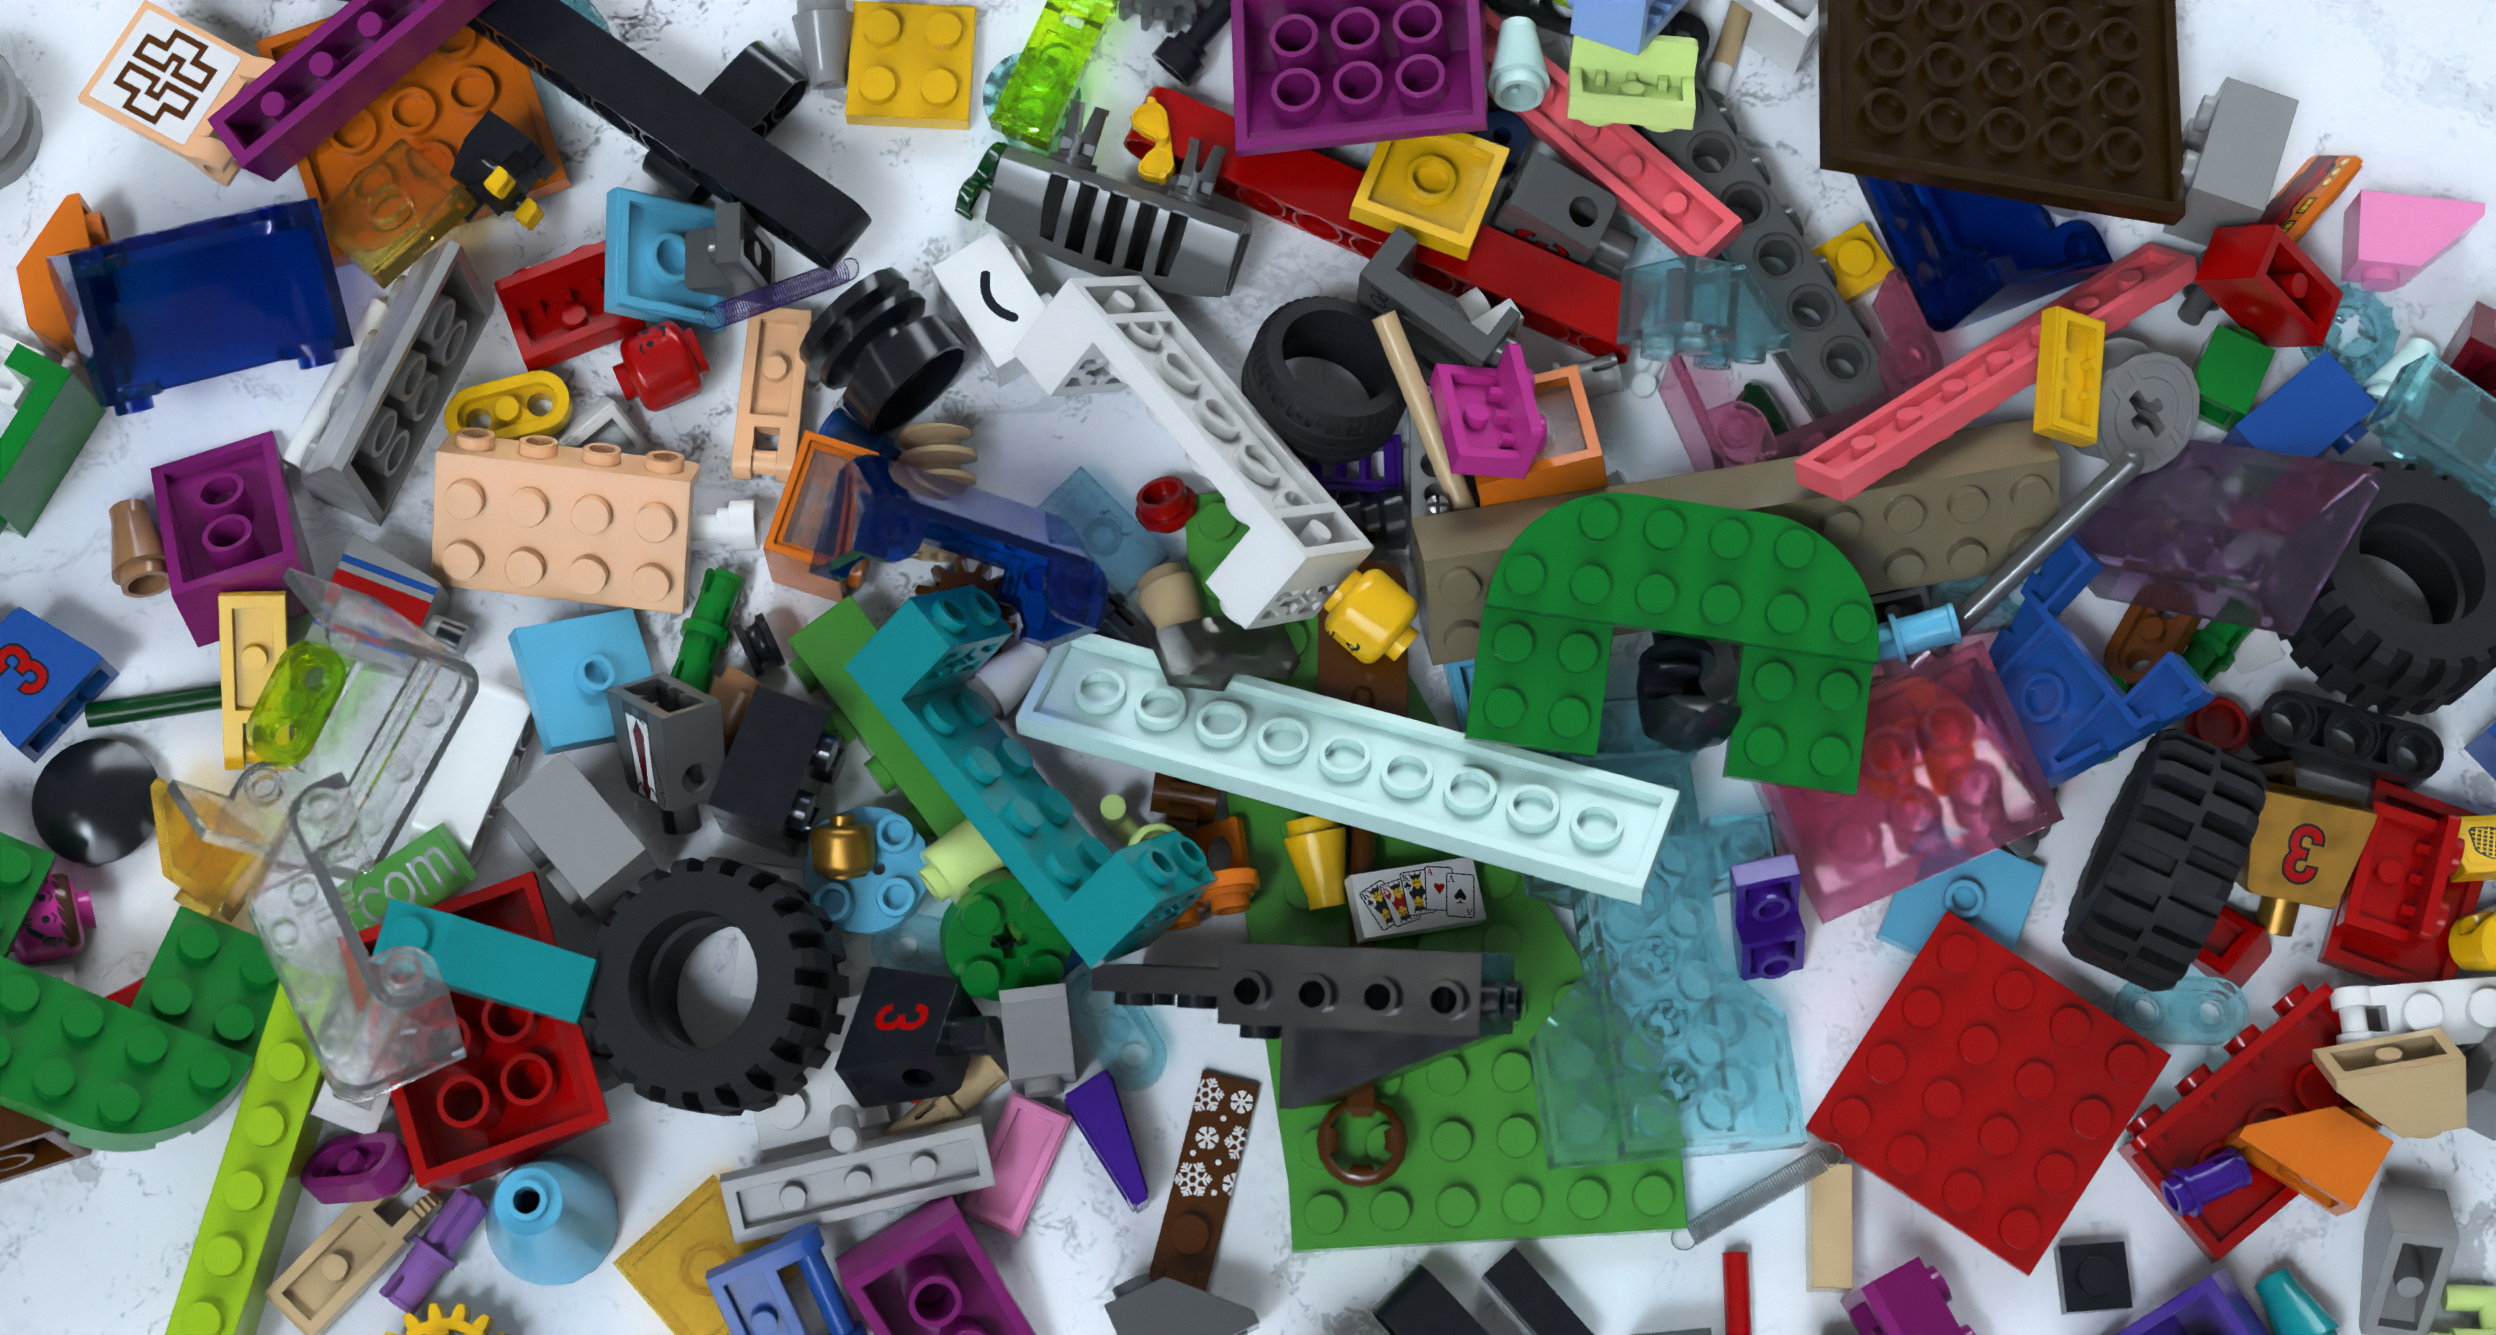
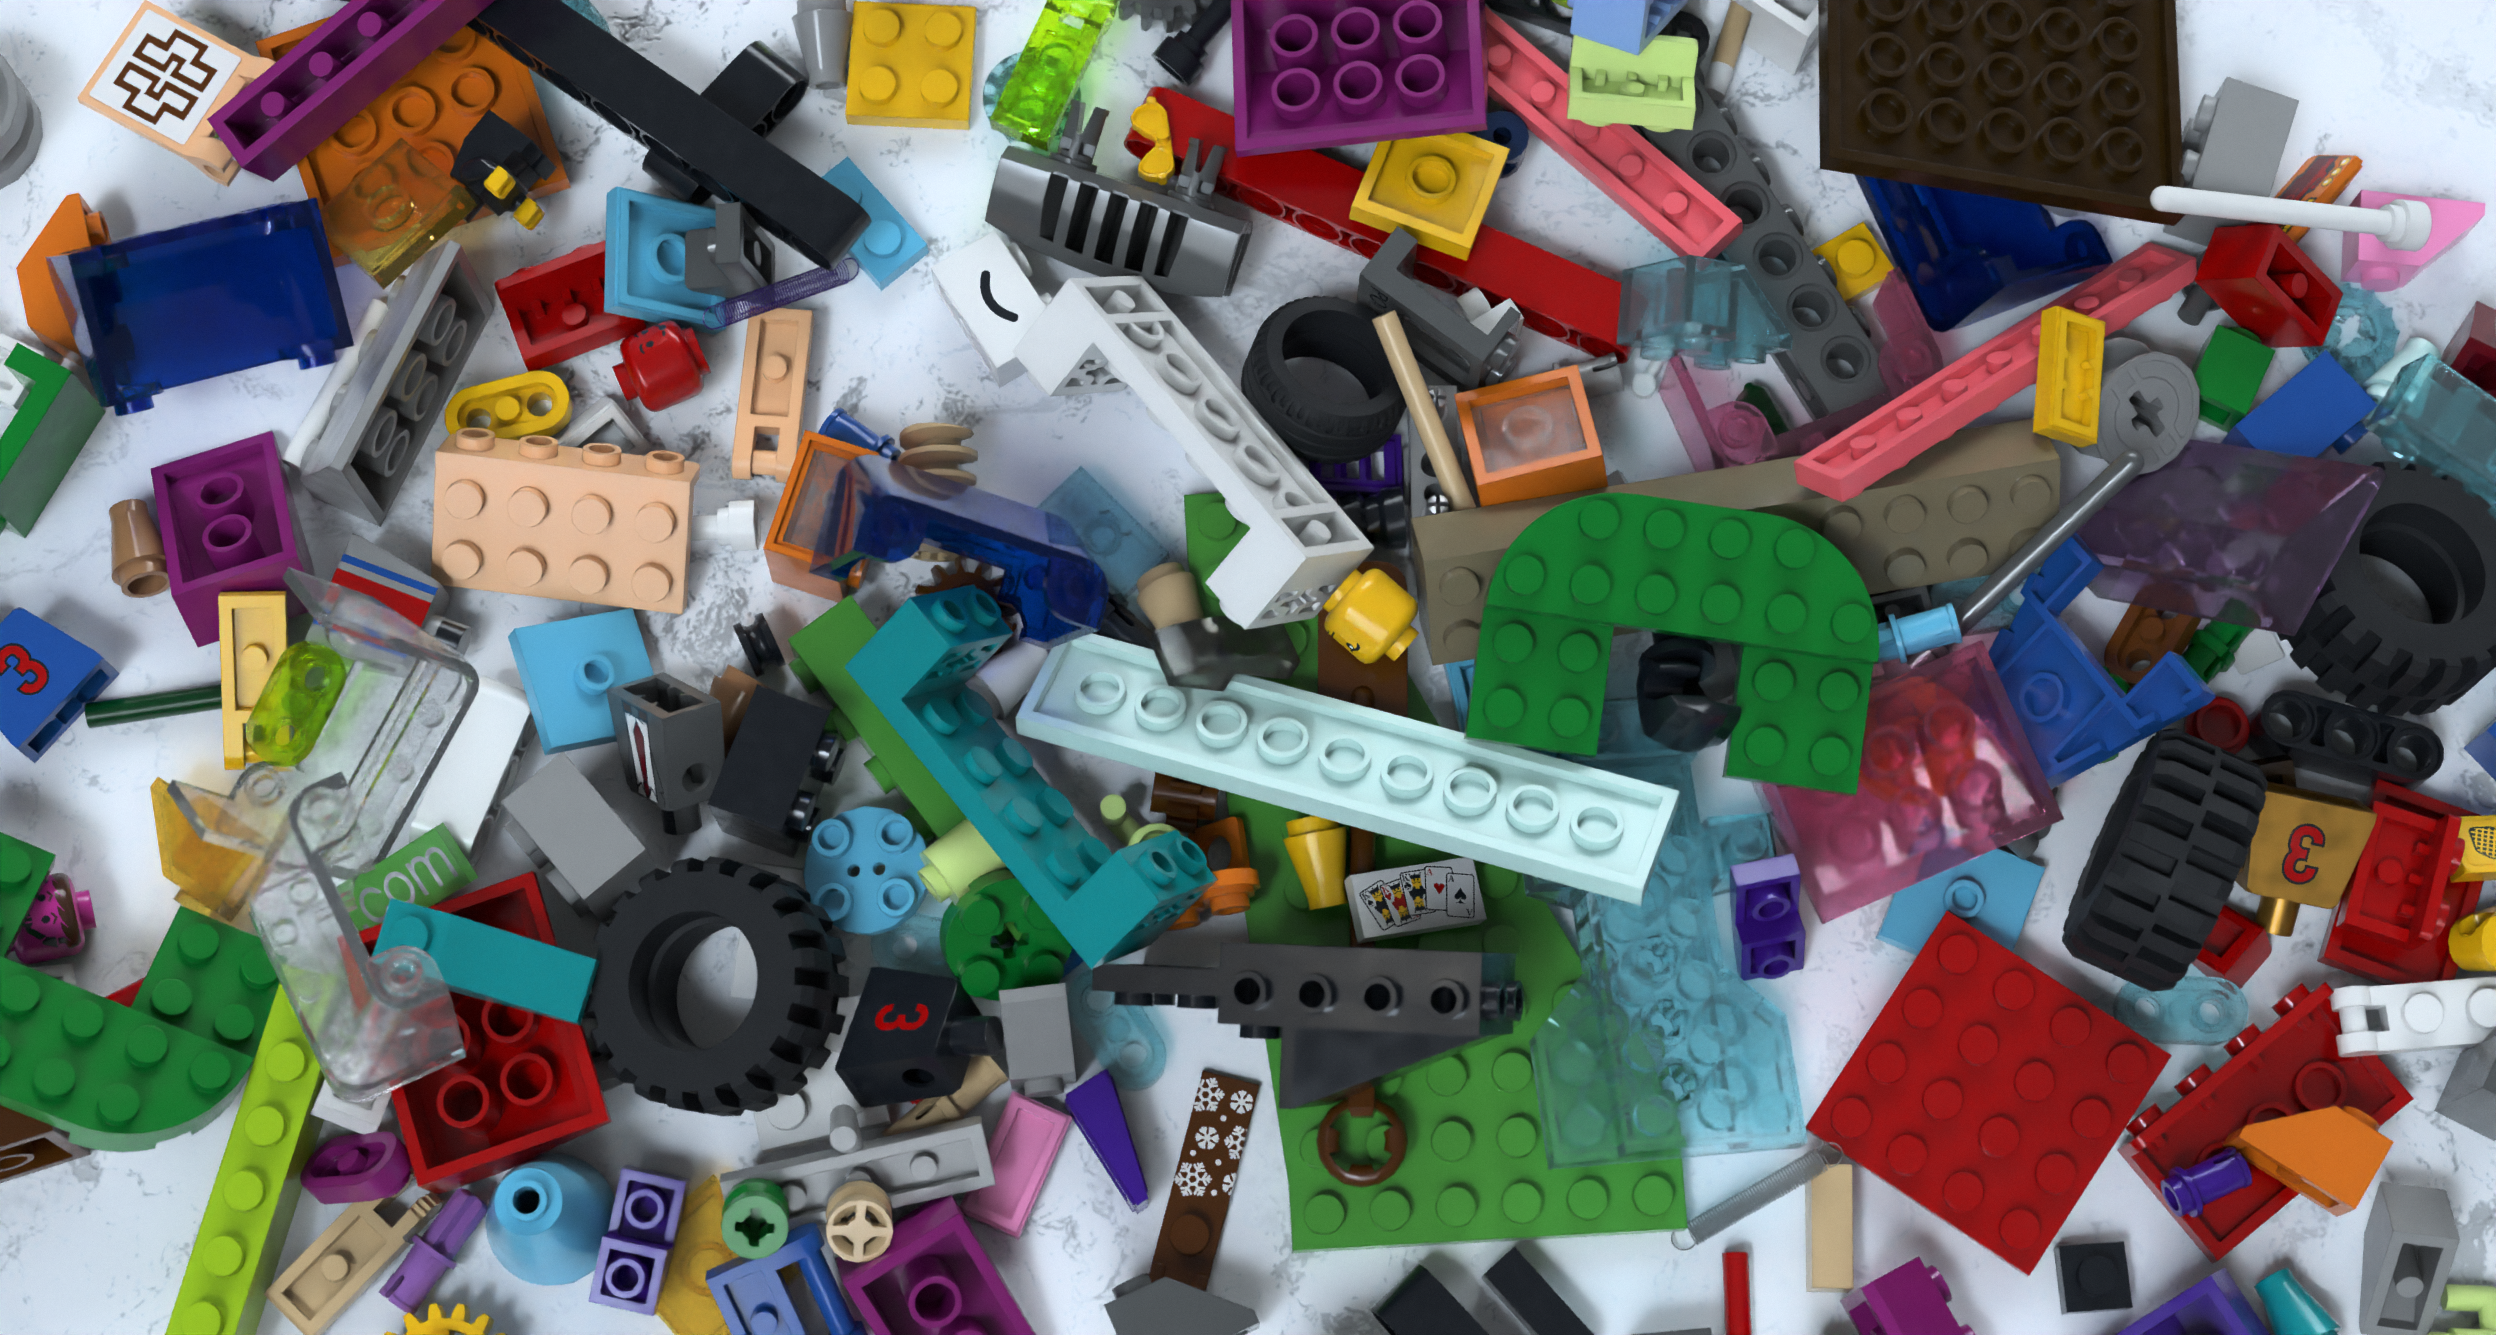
(95, 802): black dish -> none
(639, 1240): none -> dark purple slope
(707, 628): green pin -> none
(755, 1202): none -> green wheel
(843, 848): pearl gold piece -> none
(859, 1237): none -> tan wheel
(883, 351): black wheel -> none
(889, 242): none -> medium azure plate
(979, 180): dark green piece -> none
(1165, 505): red plate -> none
(1489, 416): dark pink bracket -> none
(1518, 67): light aqua cone -> none
(1561, 214): dark grey torso -> none
(2399, 225): none -> white piece
(2402, 1080): tan slope -> none

